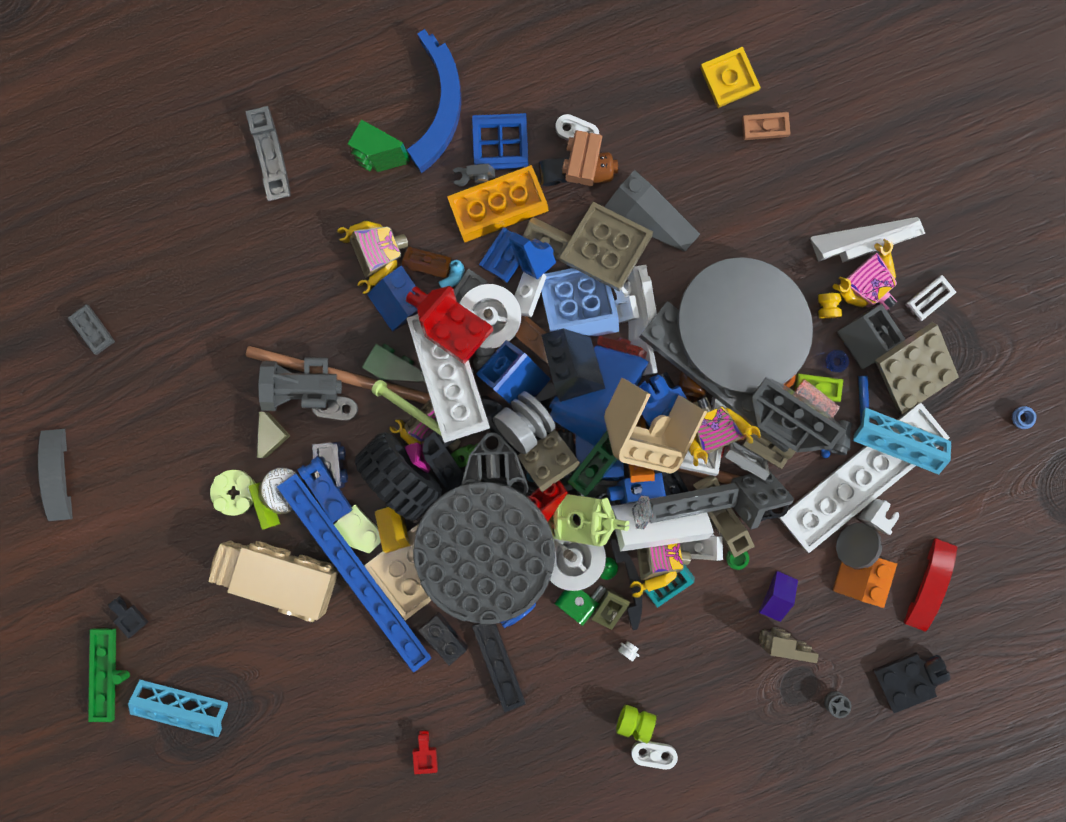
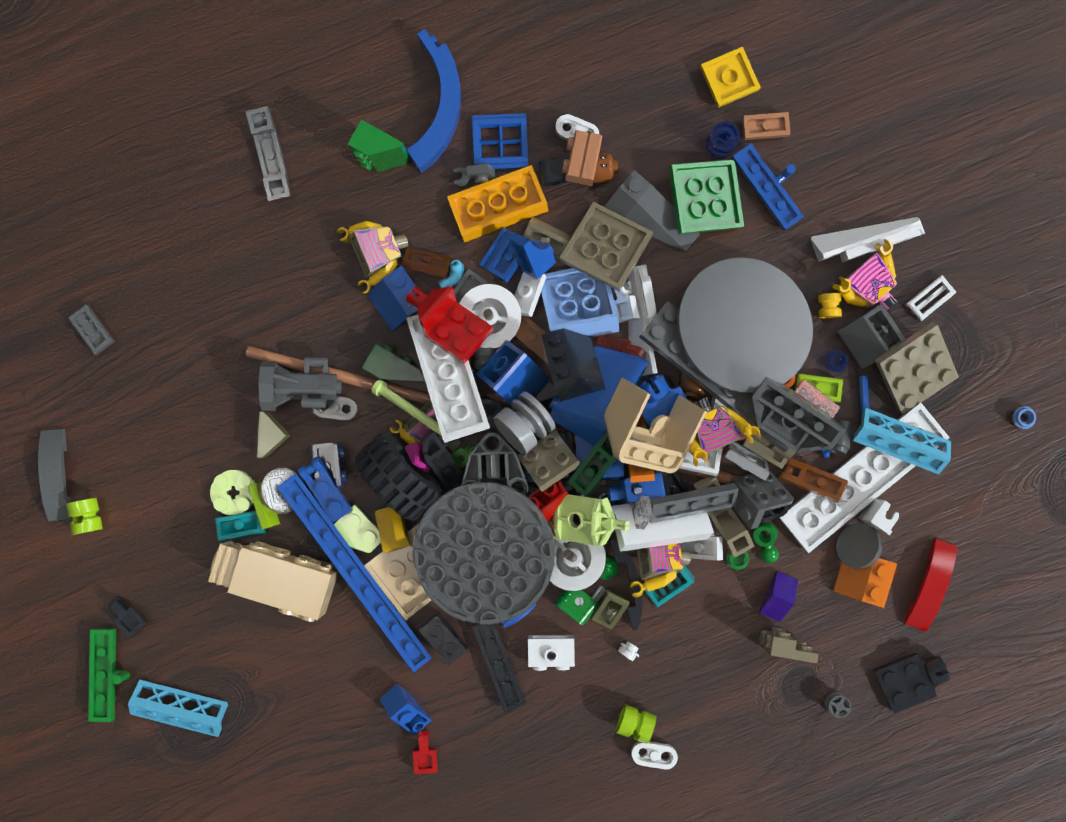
(84, 516): none -> lime wheel
(238, 527): none -> teal slope
(405, 709): none -> blue slope
(551, 652): none -> white brick
(706, 196): none -> plate
(722, 140): none -> clear blue wheel
(768, 186): none -> blue plate
(768, 553): none -> green plate
(814, 480): none -> dark orange plate

